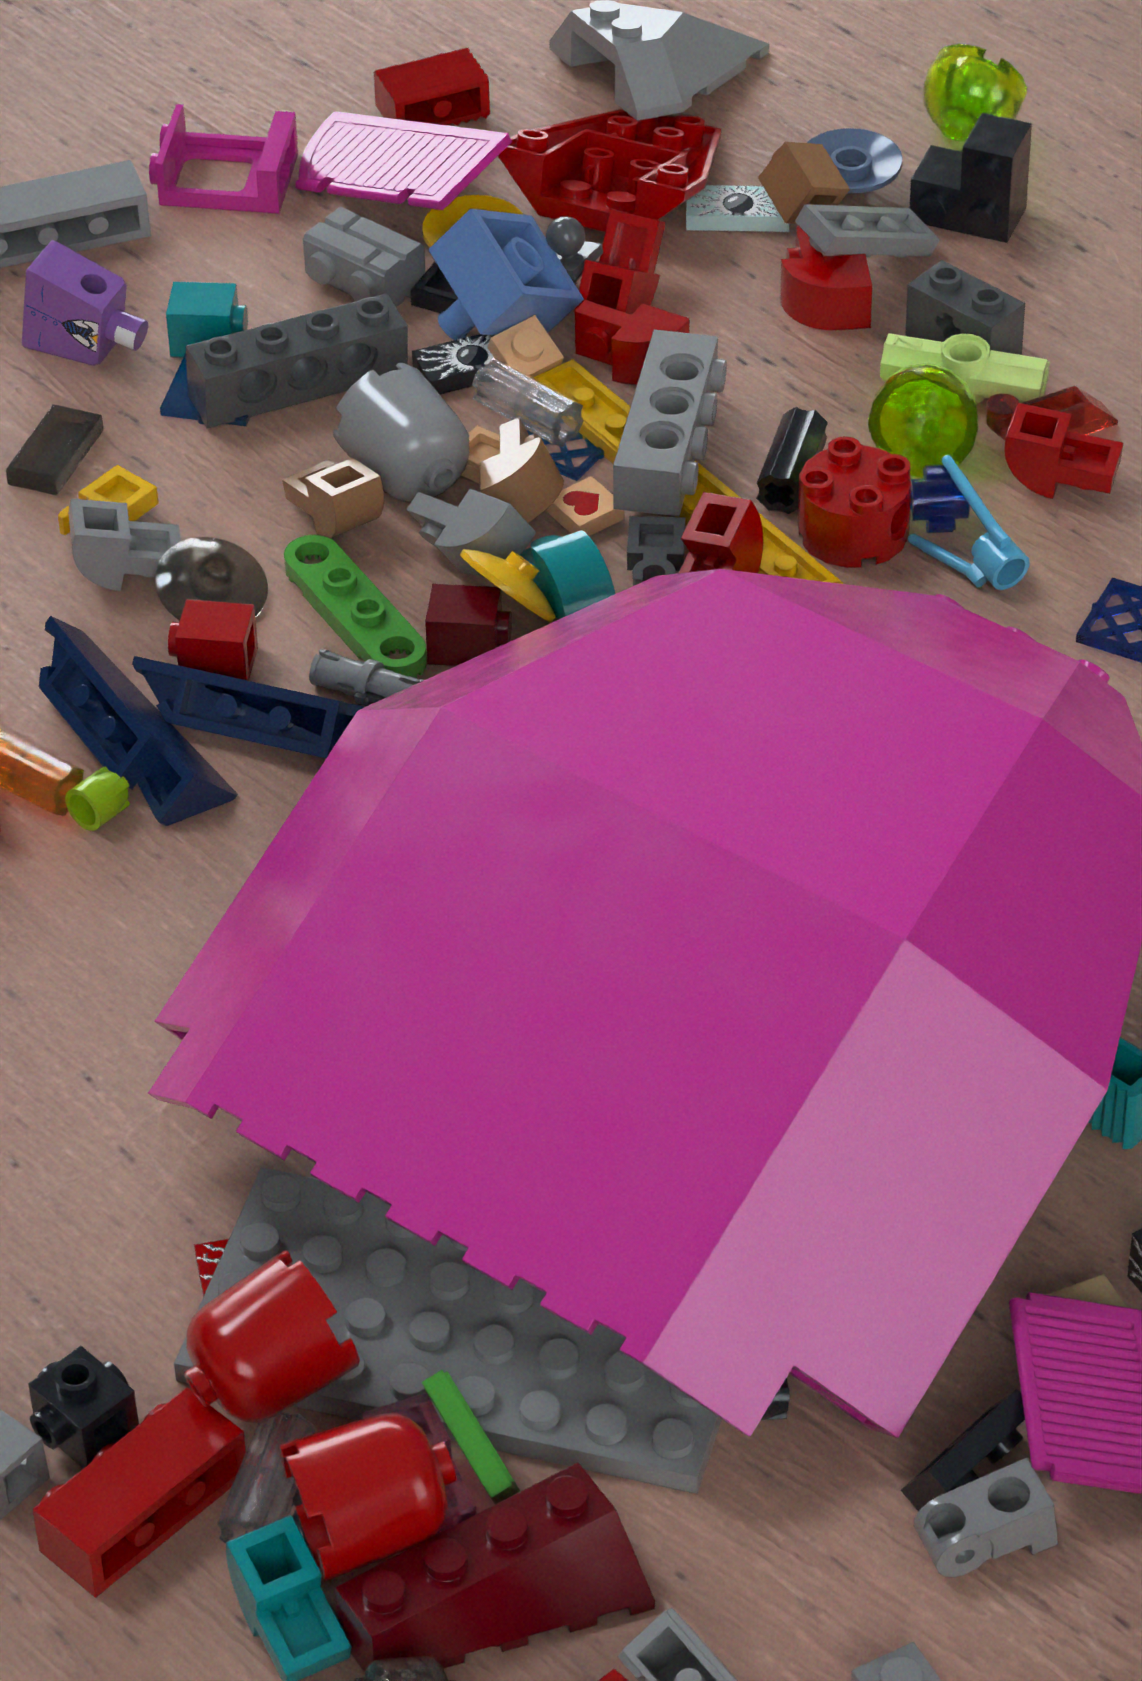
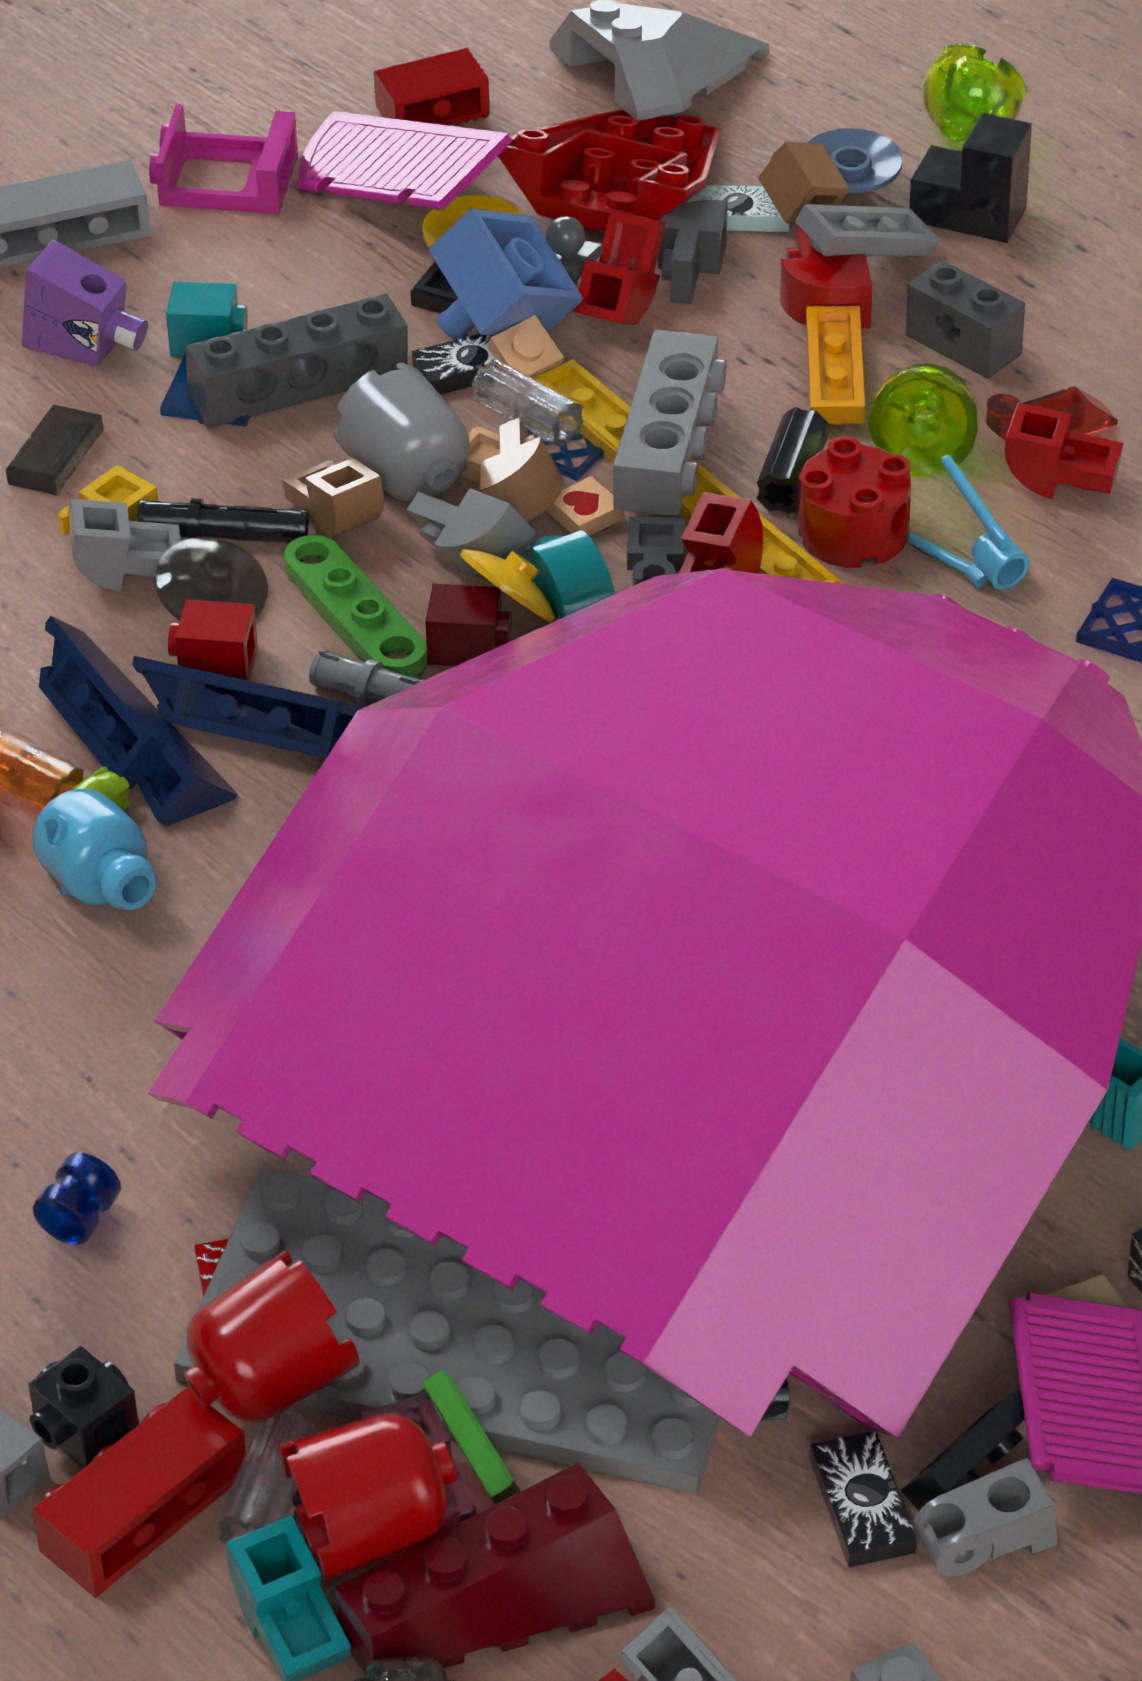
(73, 1203): none -> clear blue wheel
(94, 850): none -> medium azure piece
(227, 522): none -> black pin
(362, 257): light grey brick -> none
(621, 337): red brick -> none
(692, 245): none -> dark grey brick
(835, 363): none -> light orange plate
(862, 1499): none -> tile
(937, 500): clear blue gear -> none
(970, 357): yellowish green piece -> none

